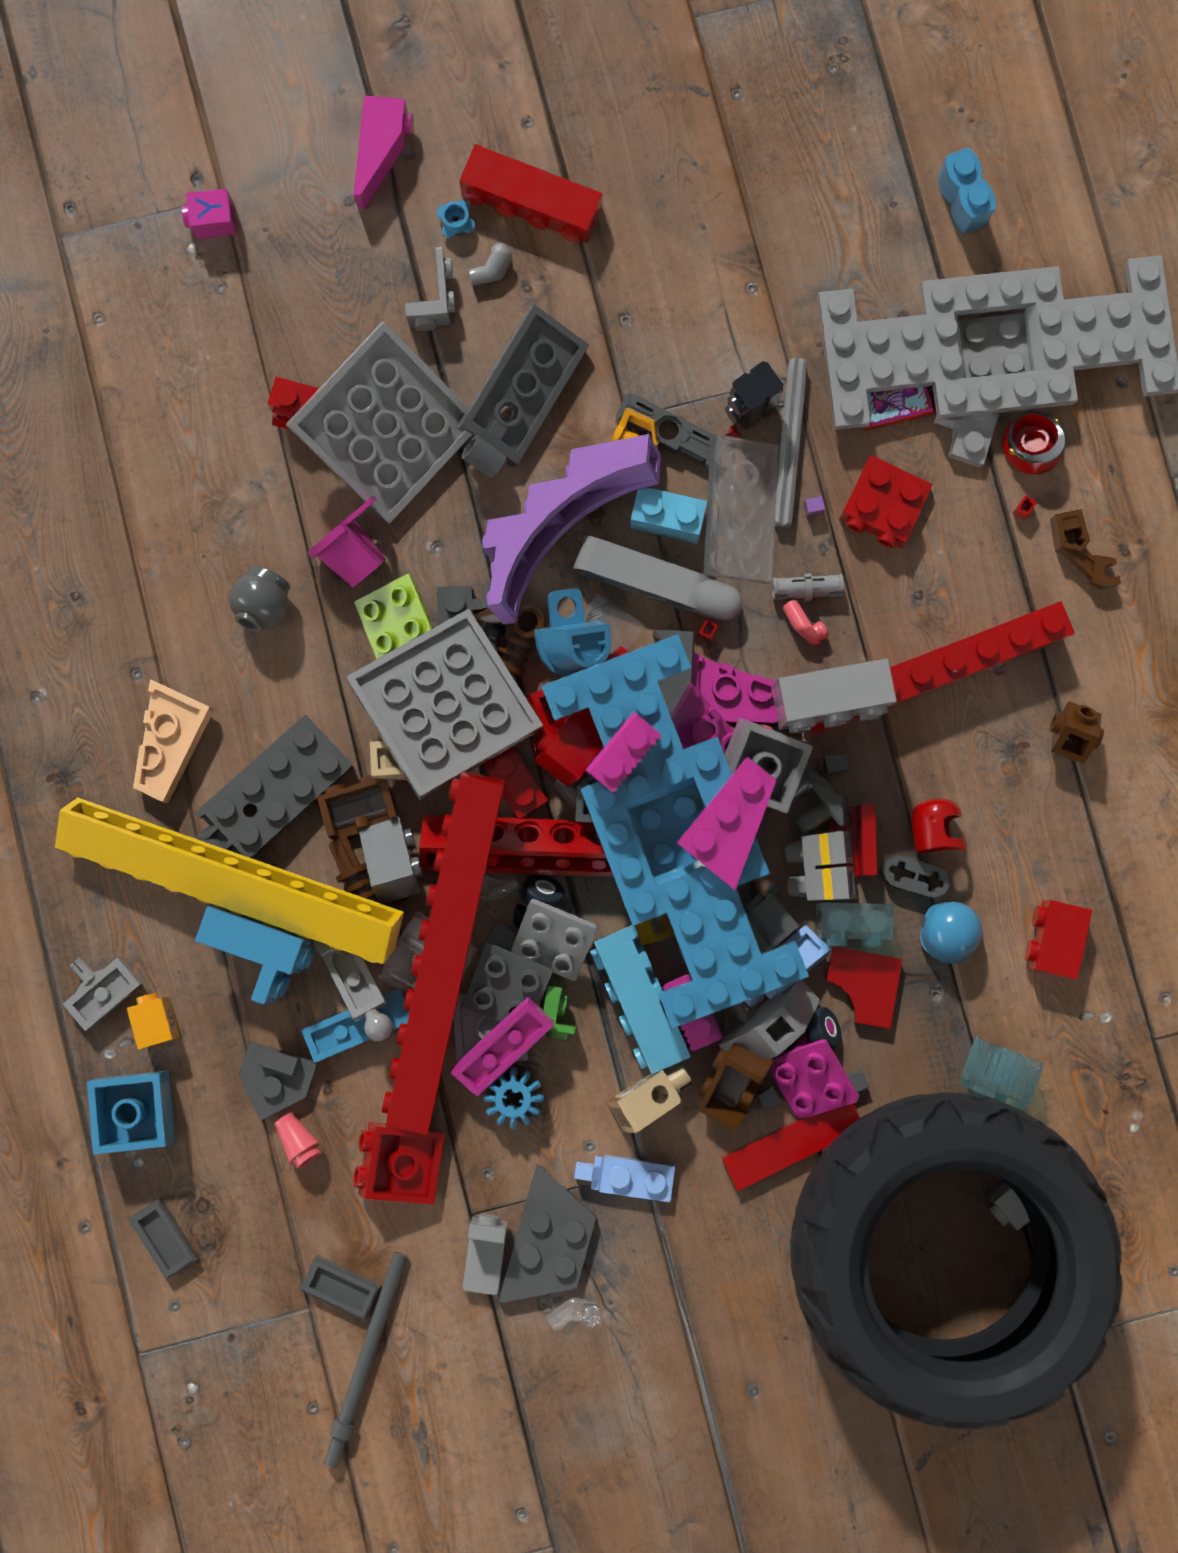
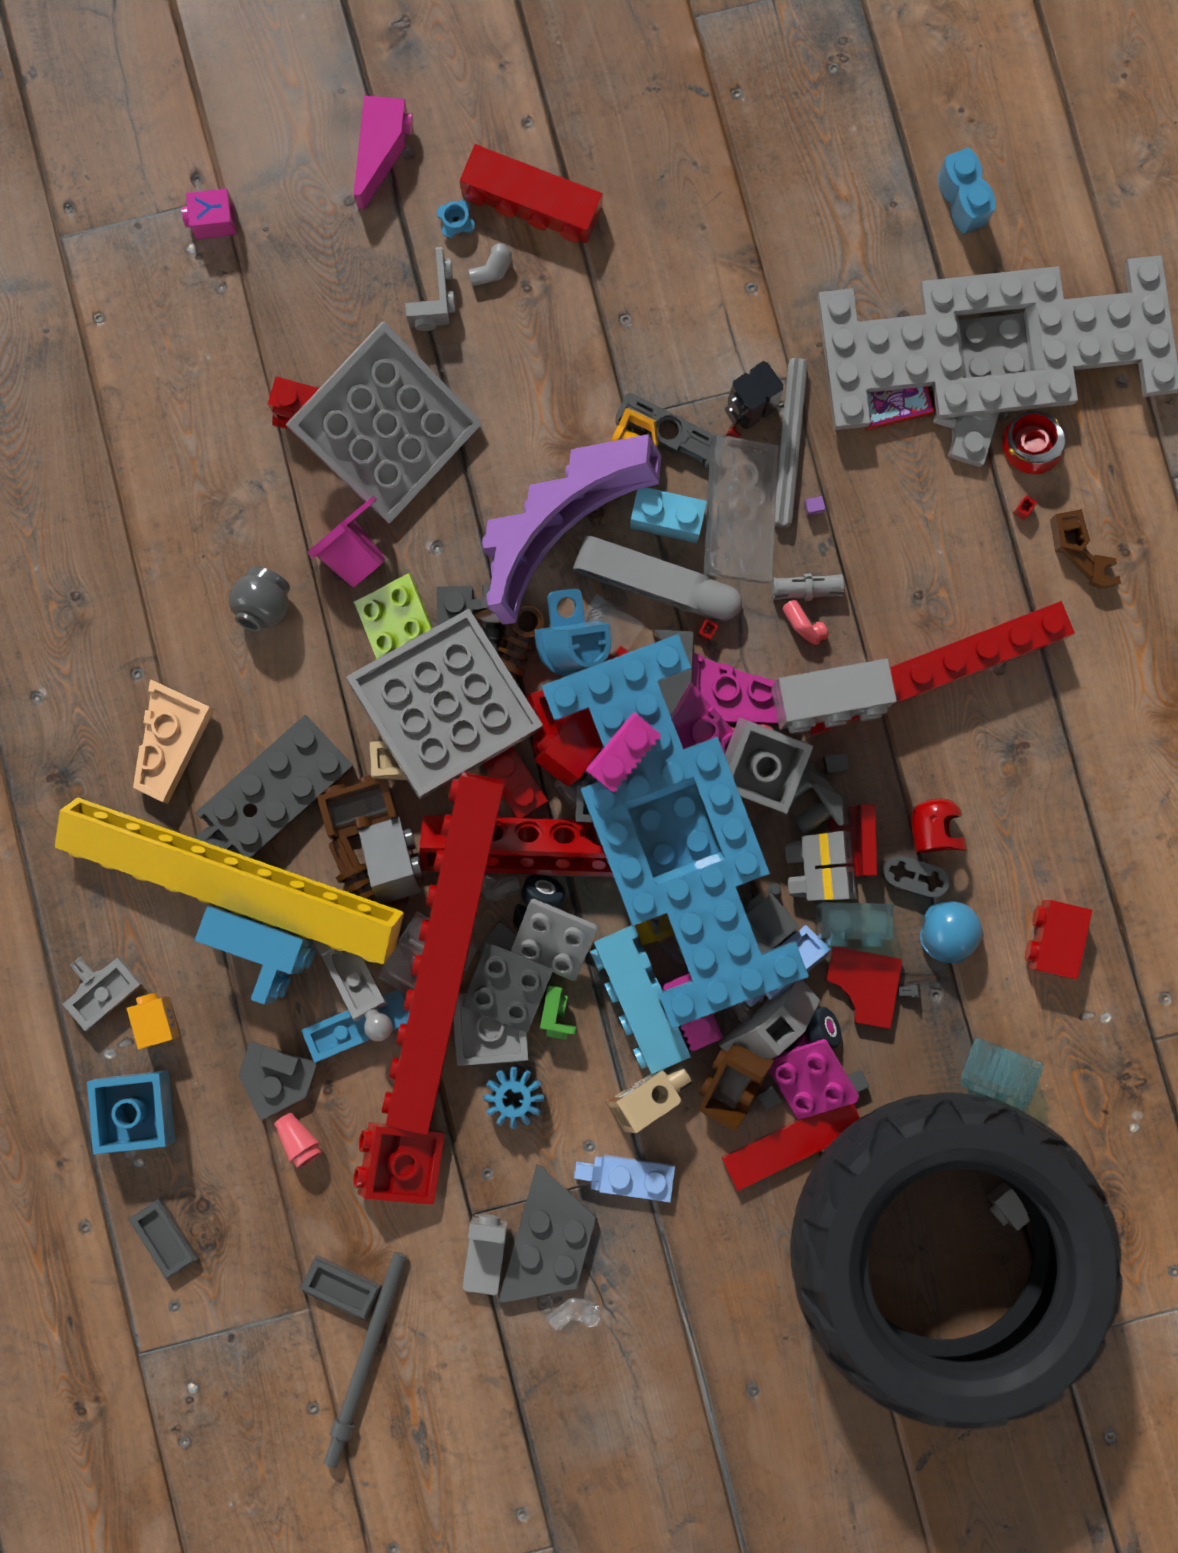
(502, 1046): dark pink plate -> none
(526, 381): dark grey hinge -> none
(730, 821): dark pink wing -> none
(885, 502): red plate -> none
(913, 990): none -> dark grey piece
(1076, 732): reddish brown brick -> none

